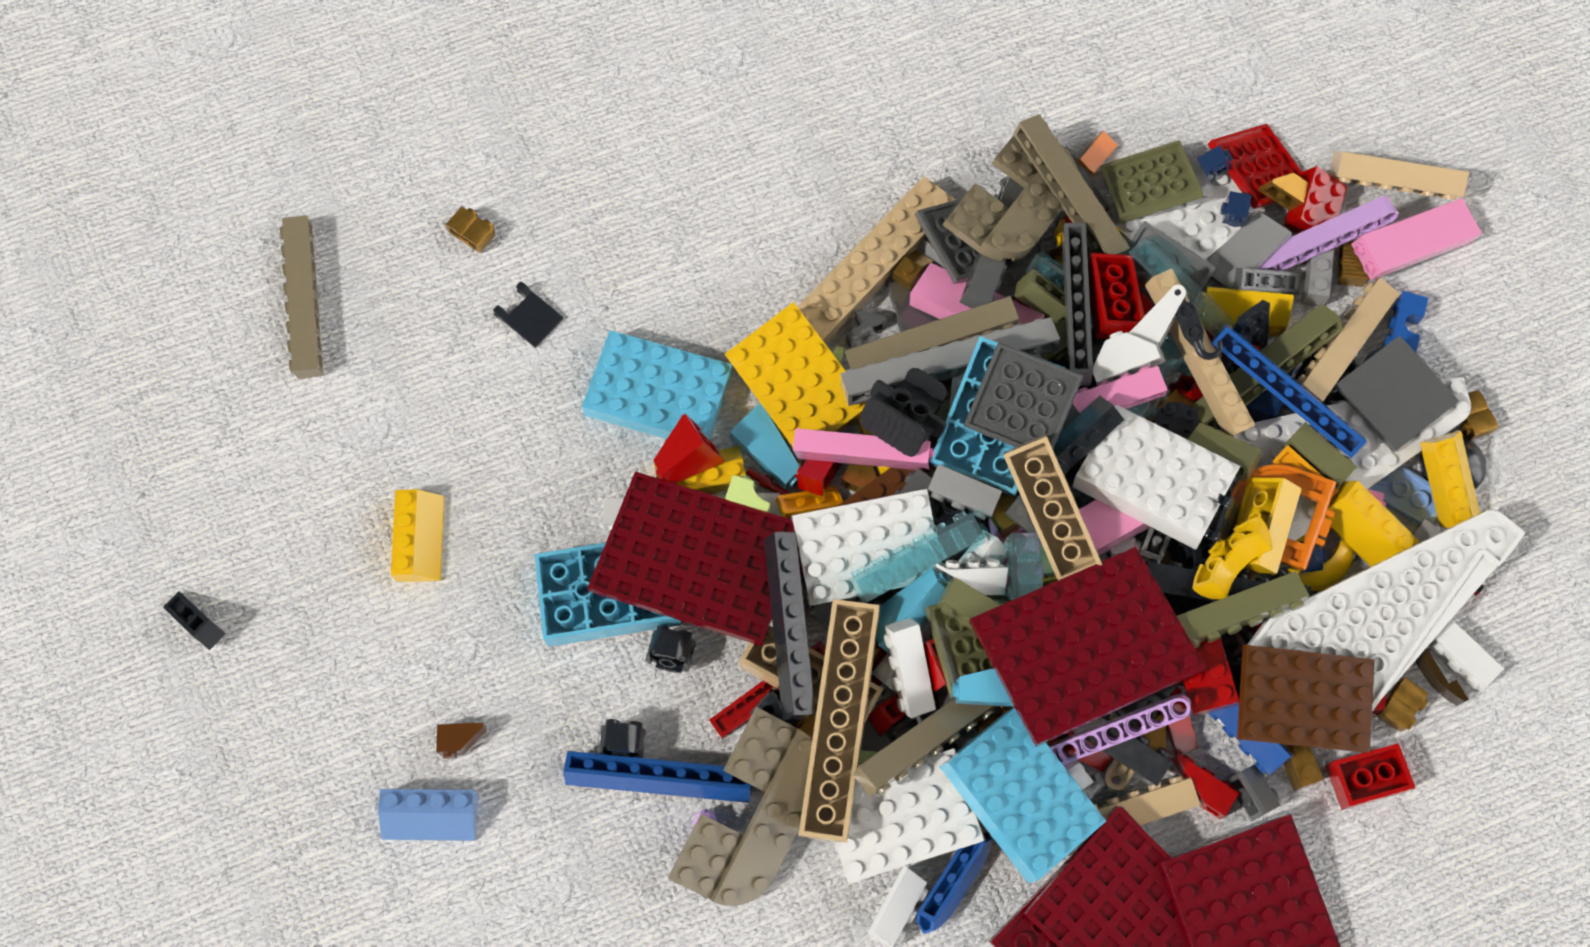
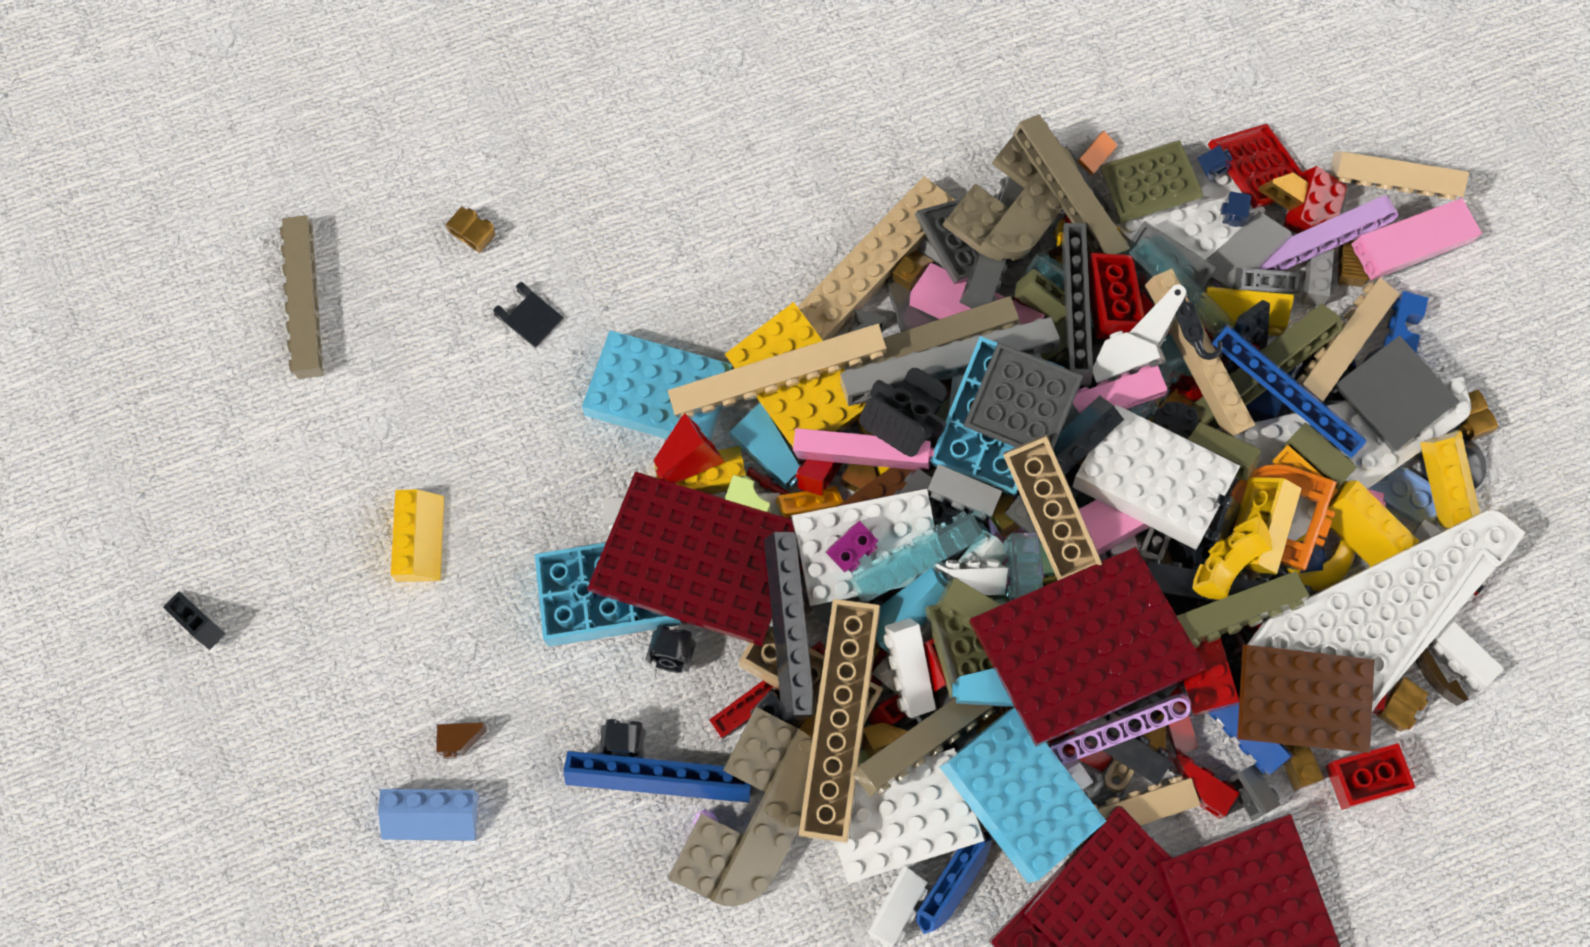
(778, 371): none -> tan brick
(852, 546): none -> magenta brick
(878, 737): none -> pearl gold slope

